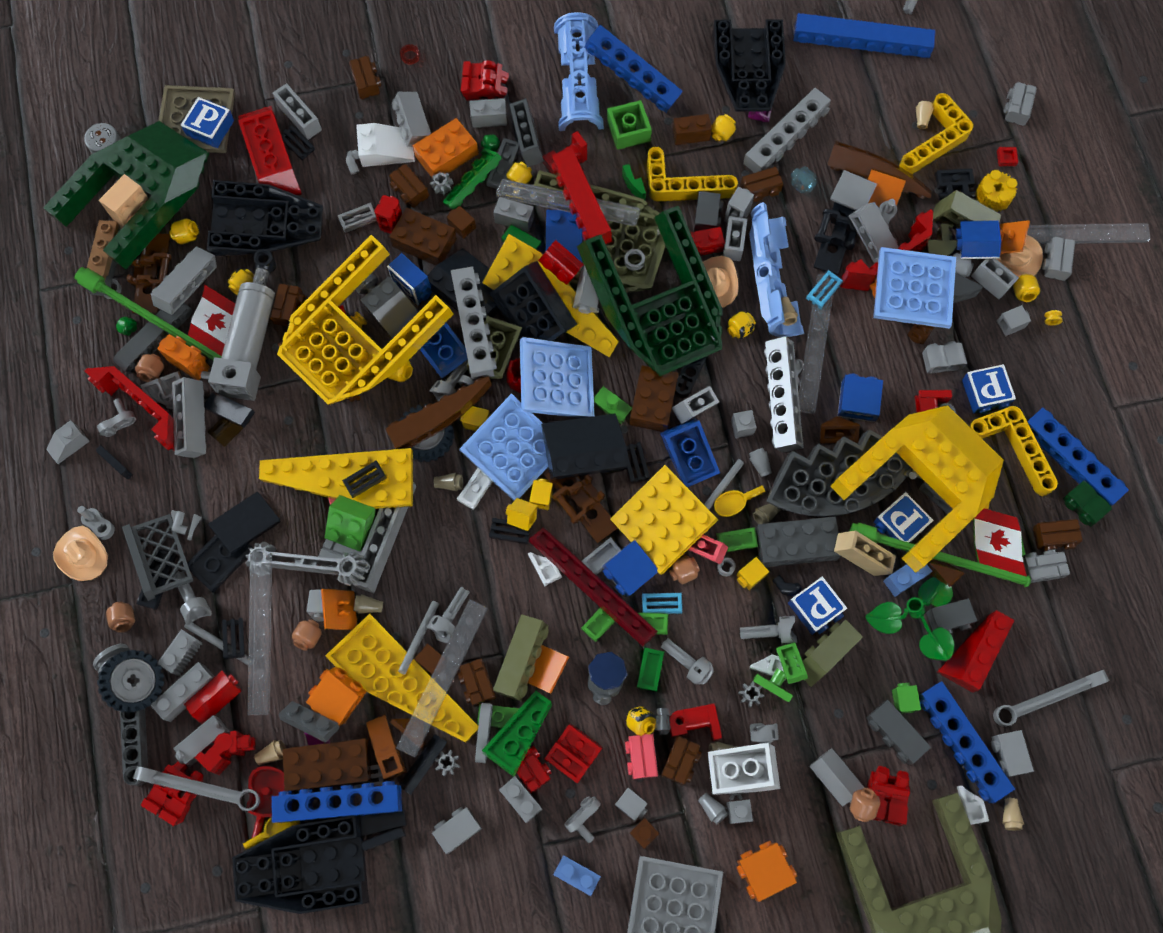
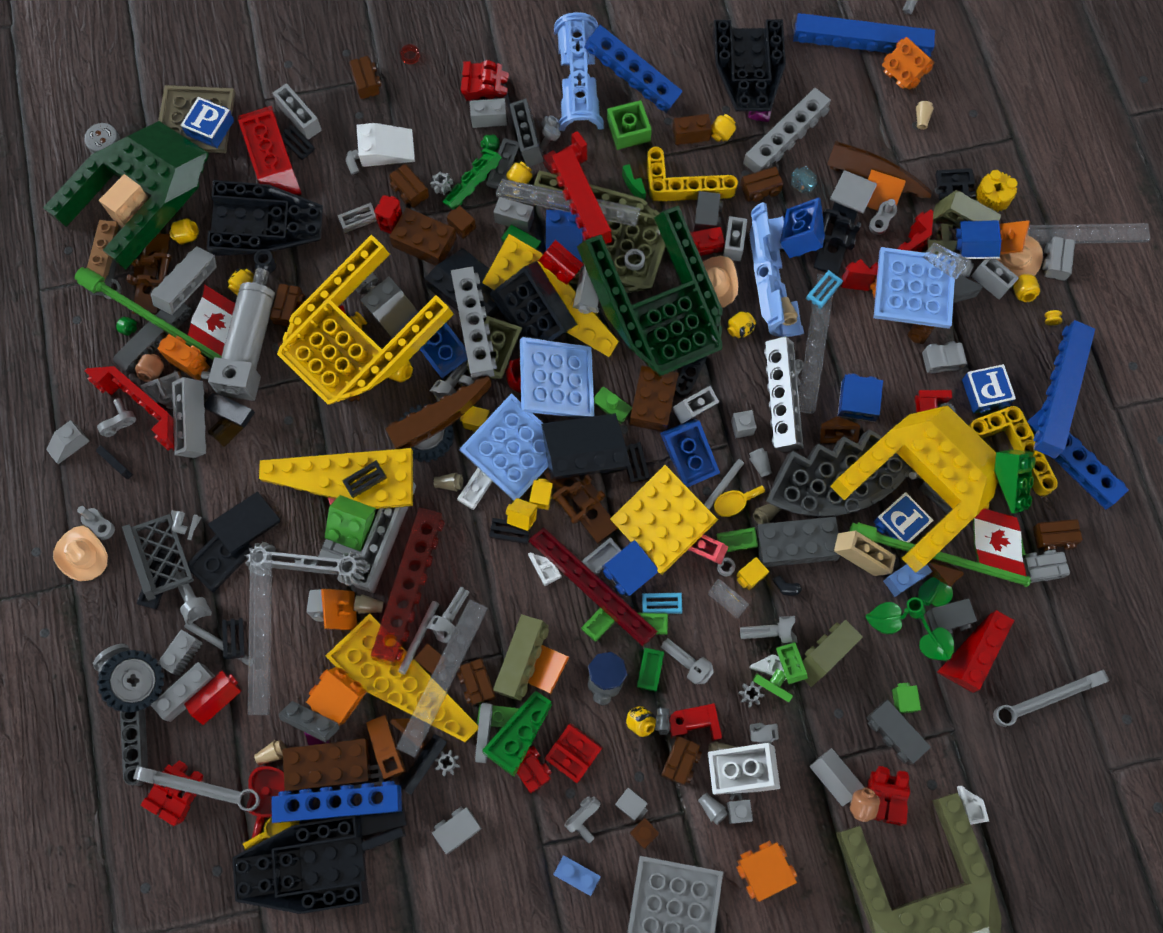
(120, 617): nougat head -> none
(200, 740): light grey brick -> none
(225, 746): red hips -> none
(306, 635): nougat head -> none
(391, 654): none -> clear red brick
(410, 117): light grey brick -> none
(410, 279): blue piece -> none
(446, 148): orange brick -> none
(520, 799): light grey brick -> none
(550, 131): none -> light grey piece
(642, 756): coral brick -> none
(684, 570): nougat head -> none
(728, 598): none -> clear slope
(739, 204): light grey brick -> none
(803, 228): none -> blue slope
(817, 606): piece -> none
(873, 229): light grey brick -> none
(907, 64): none -> orange brick
(950, 268): none -> clear slope
(956, 127): yellow beam -> none
(1000, 784): blue brick -> none
(1007, 156): red plate -> none
(1012, 753): light grey brick -> none
(1012, 816): tan cone -> none
(1014, 320): light grey brick -> none
(1015, 477): none -> green slope
(1020, 103): light grey brick -> none
(1064, 389): none -> blue brick
(1087, 504): dark green brick -> none

